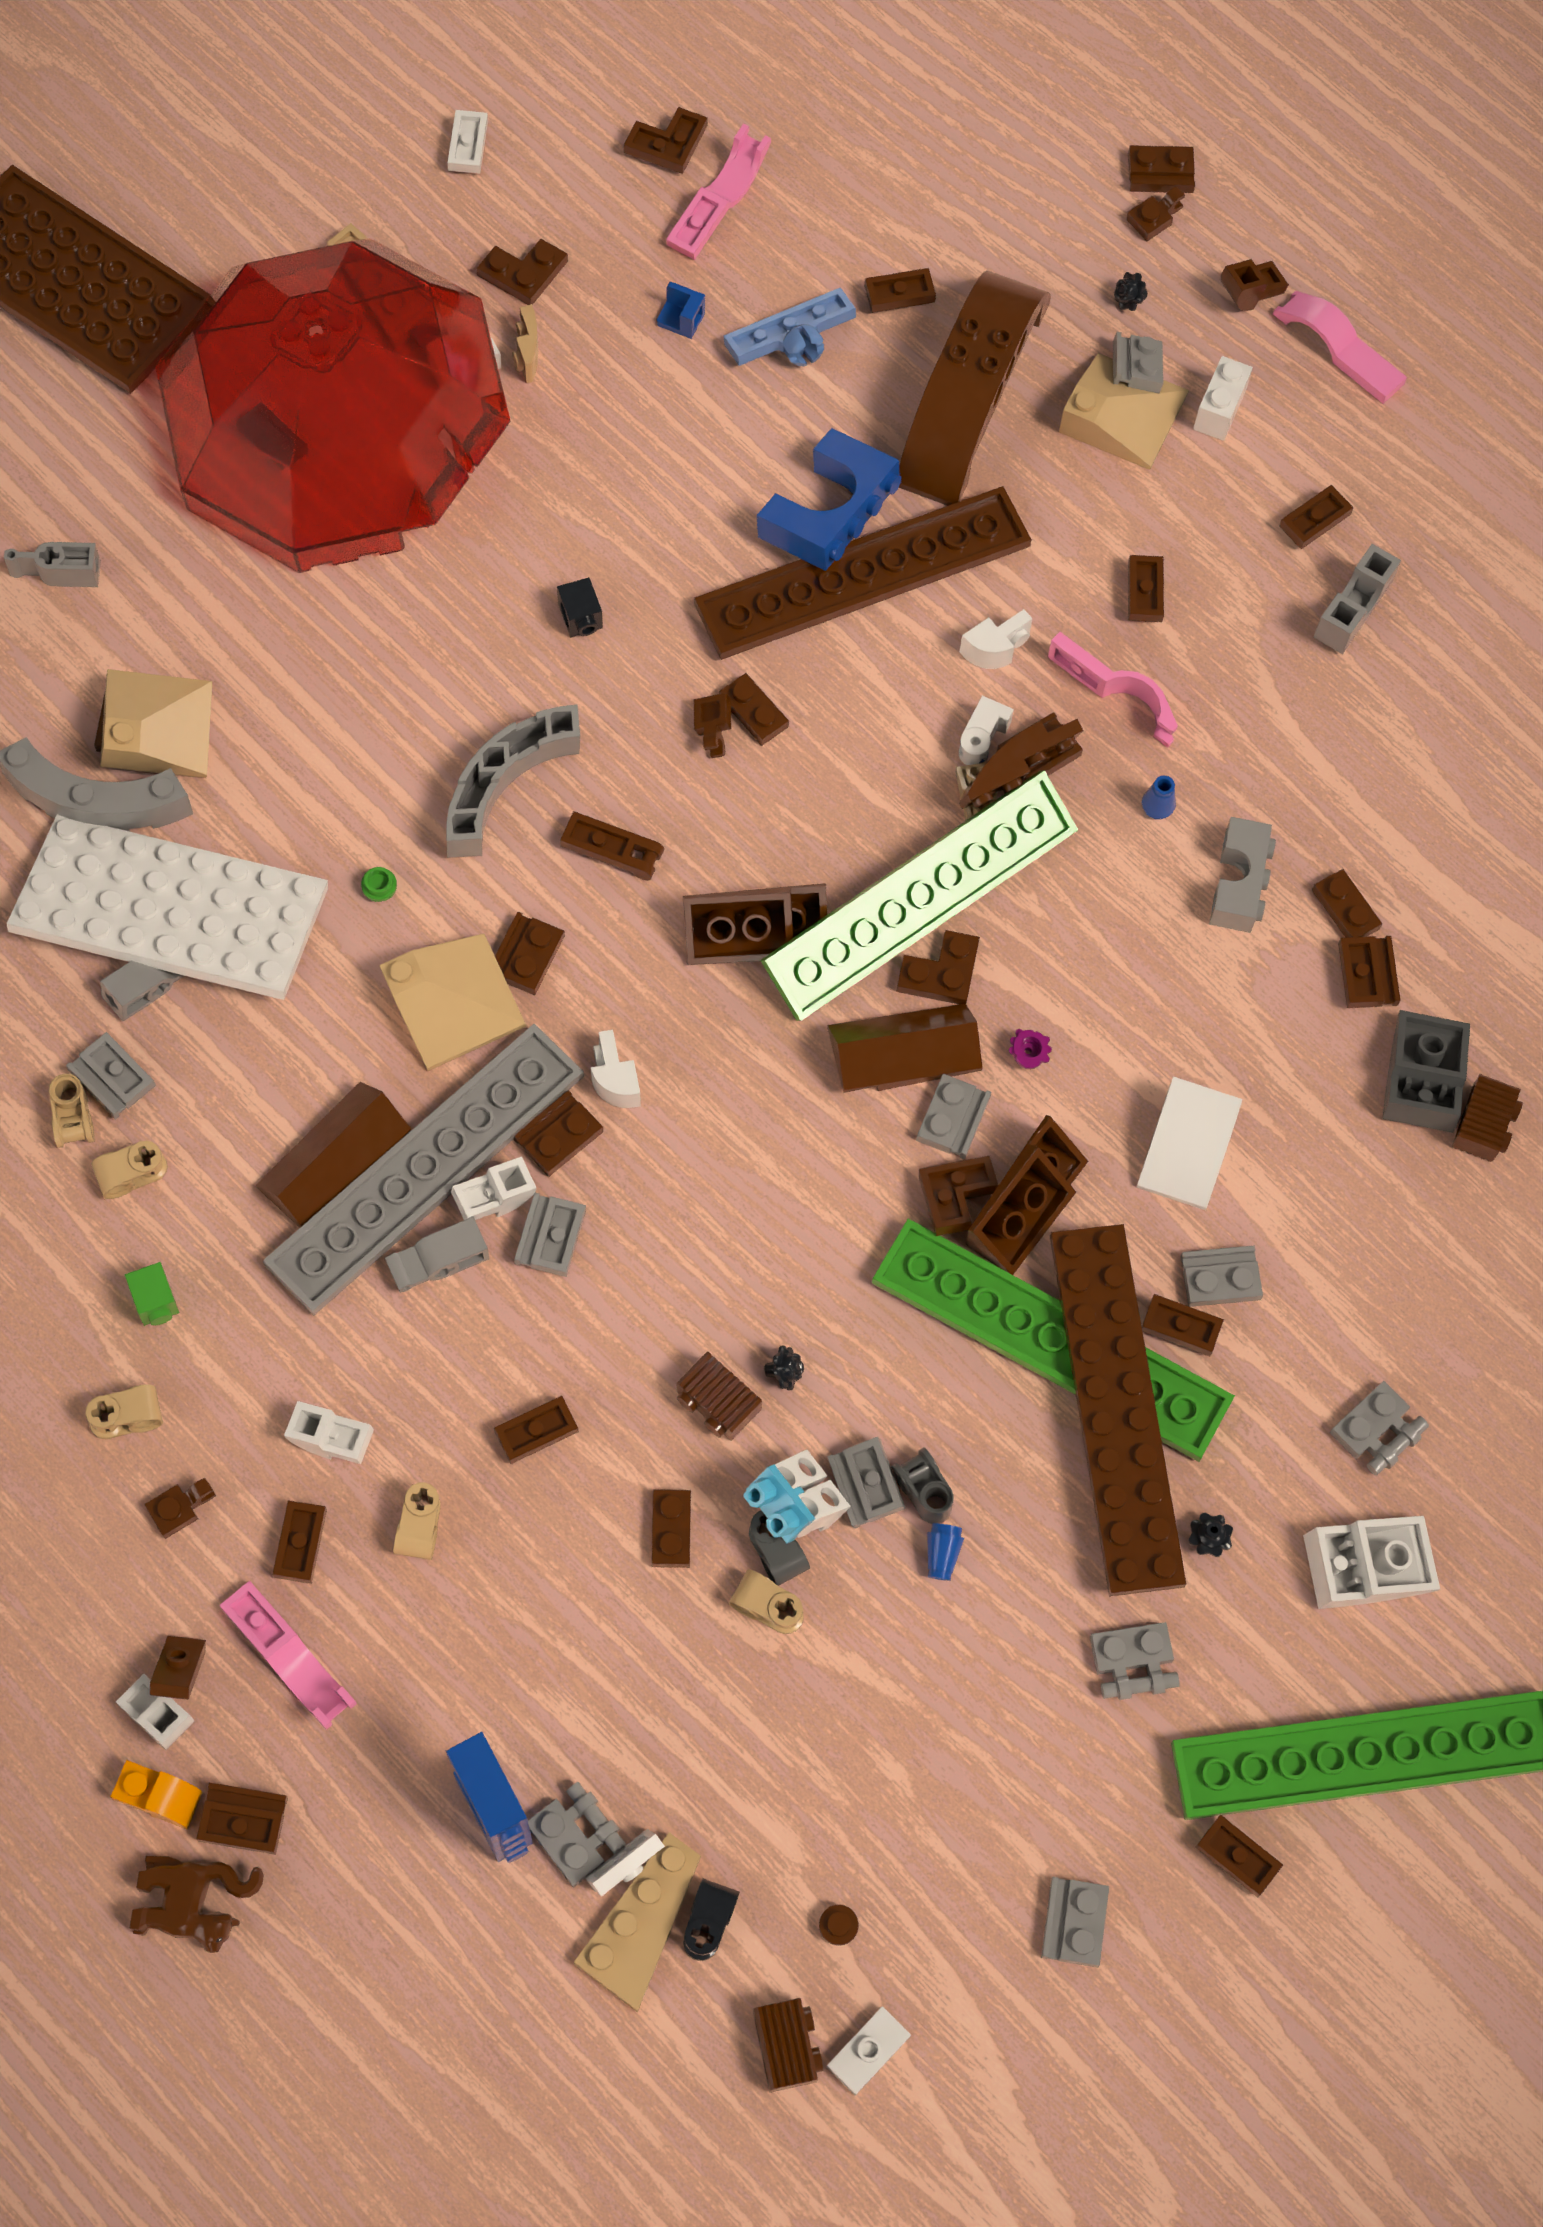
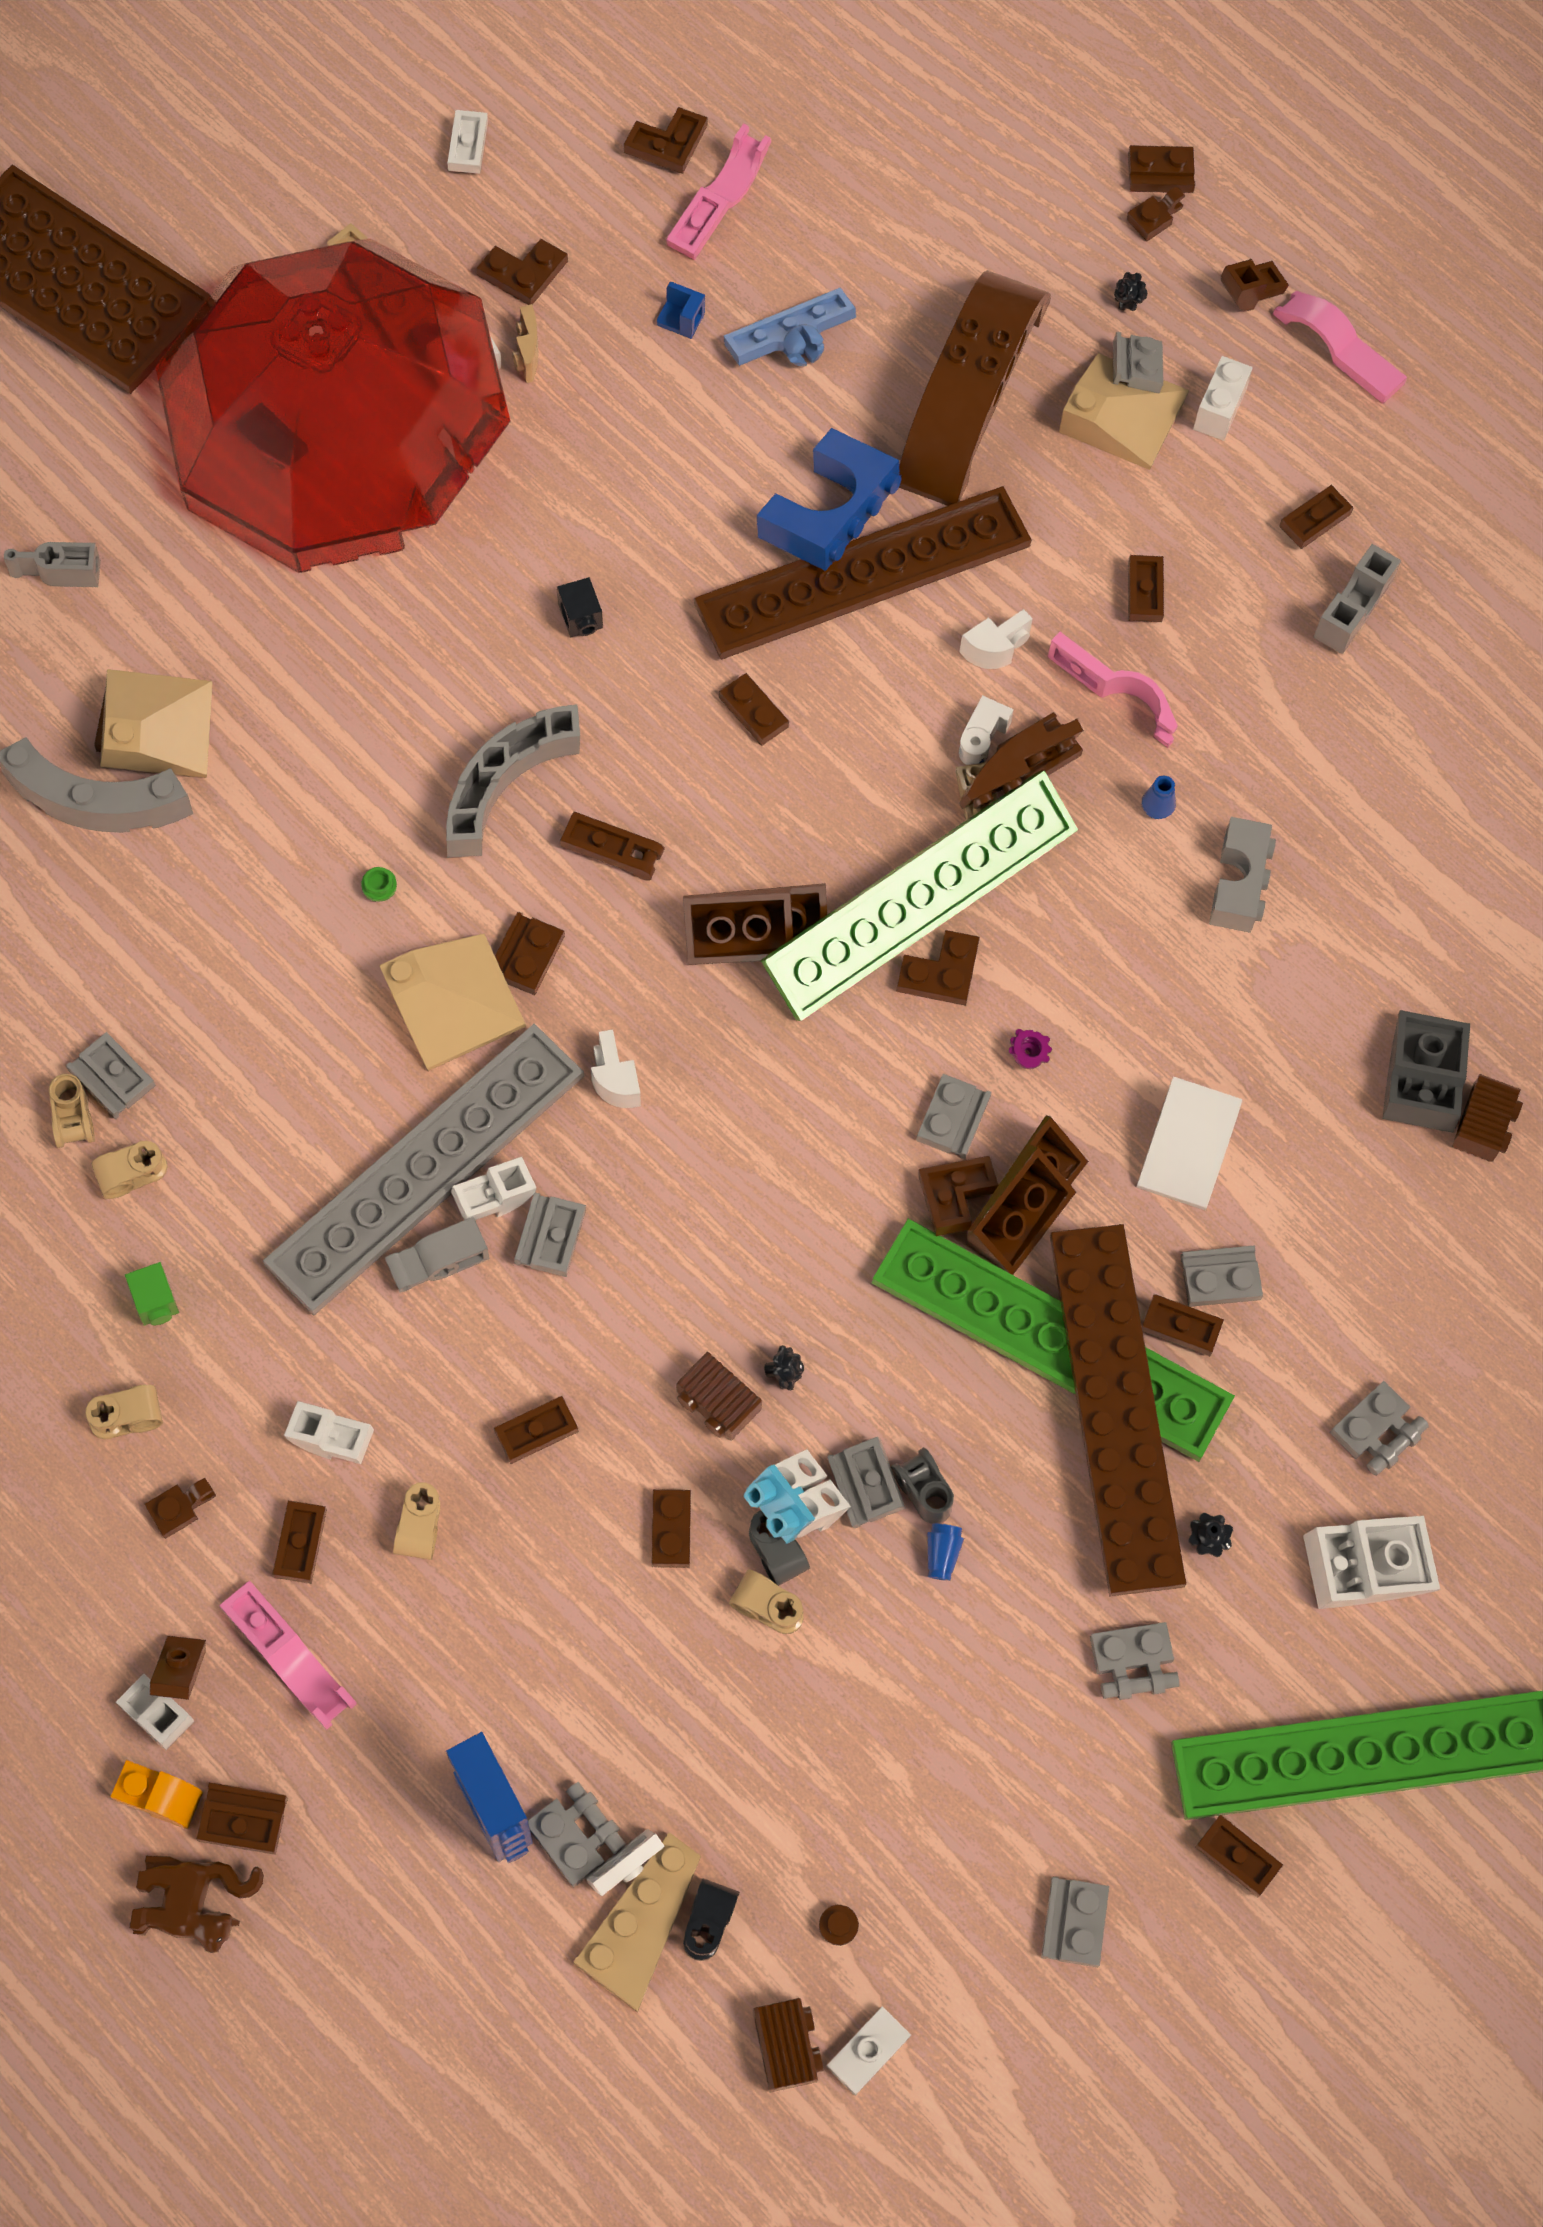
(135, 987): light grey piece -> none
(169, 906): white plate -> none
(334, 1153): reddish brown slope -> none
(558, 1133): reddish brown plate -> none
(712, 717): reddish brown plate -> none
(900, 290): reddish brown plate -> none
(906, 1048): reddish brown slope -> none
(1346, 905): reddish brown plate -> none
(1369, 971): reddish brown plate -> none

